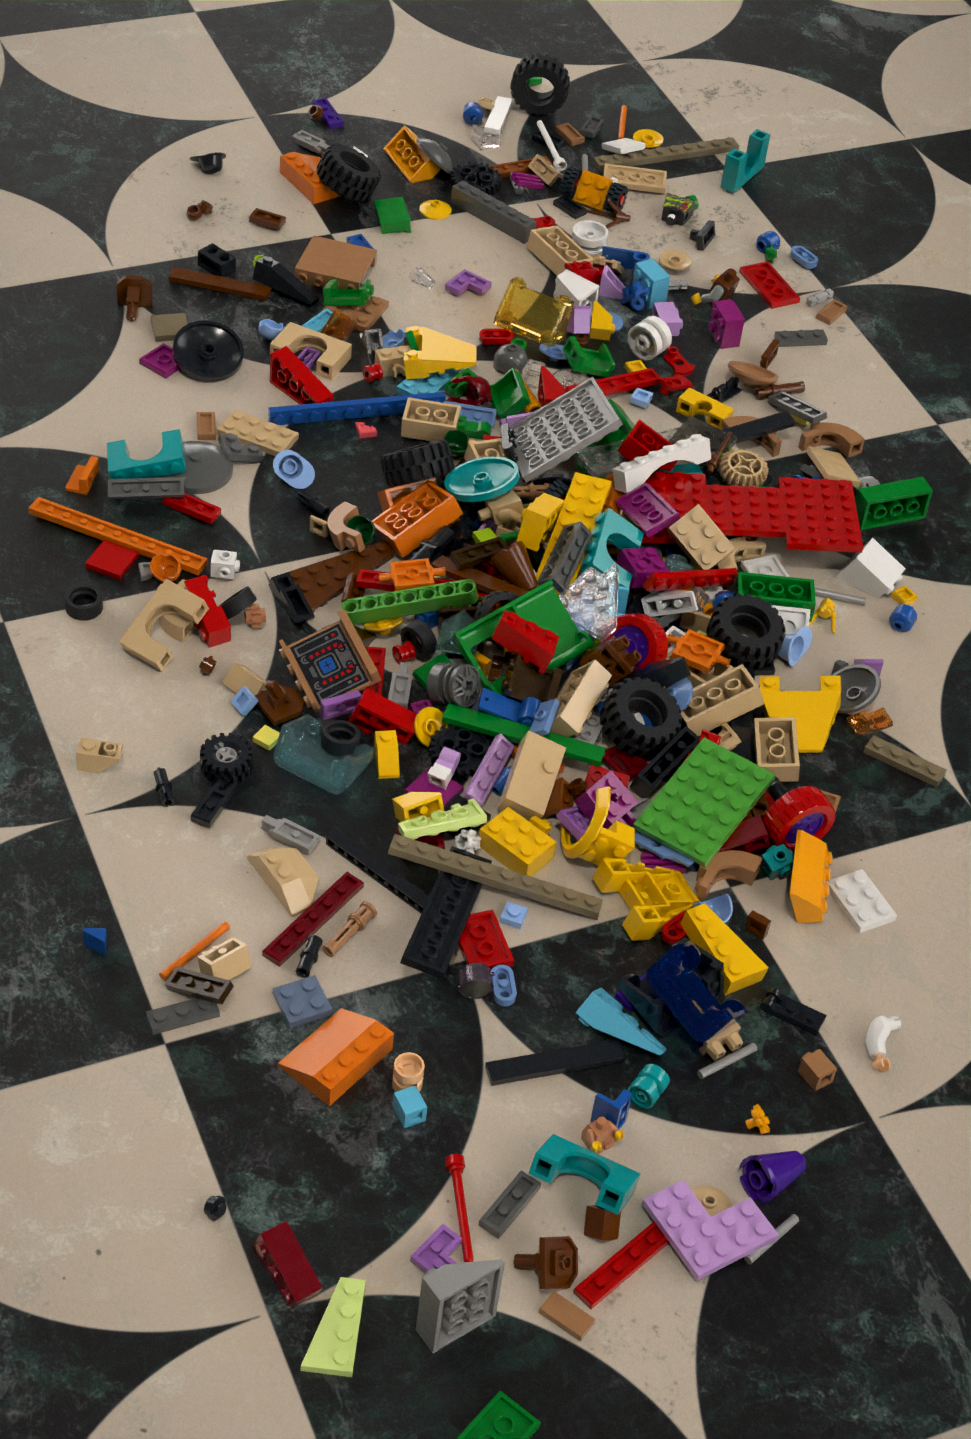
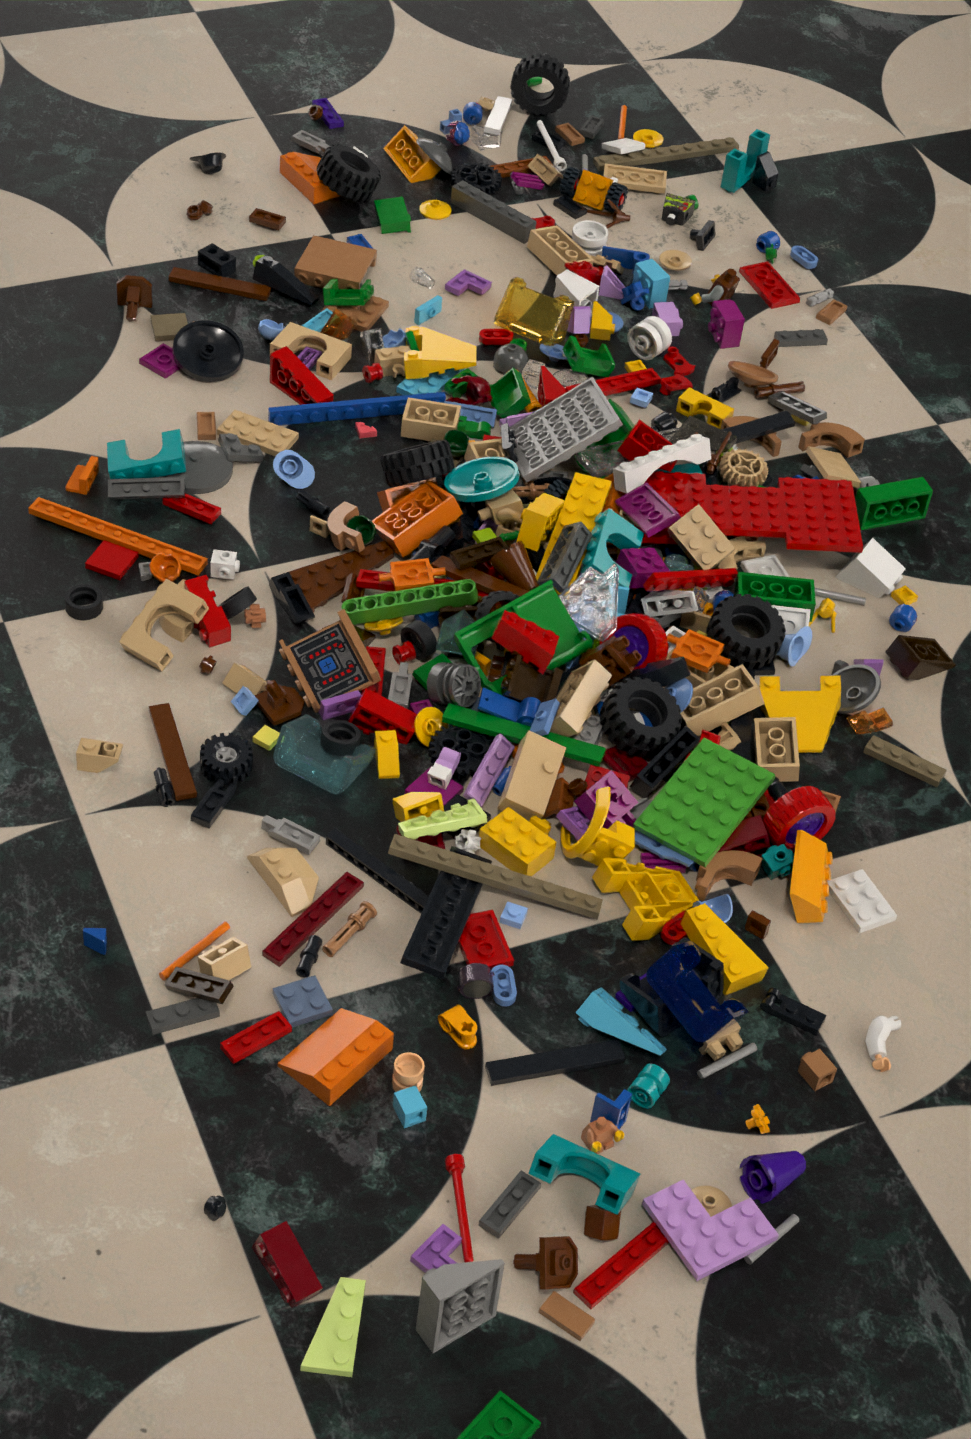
(172, 752): none -> reddish brown tile
(256, 1037): none -> red plate
(428, 310): none -> medium azure plate
(454, 115): none -> medium blue piece
(459, 134): none -> blue piece
(459, 1026): none -> light orange piece
(664, 422): none -> black head
(765, 172): none -> black slope
(918, 657): none -> dark brown slope

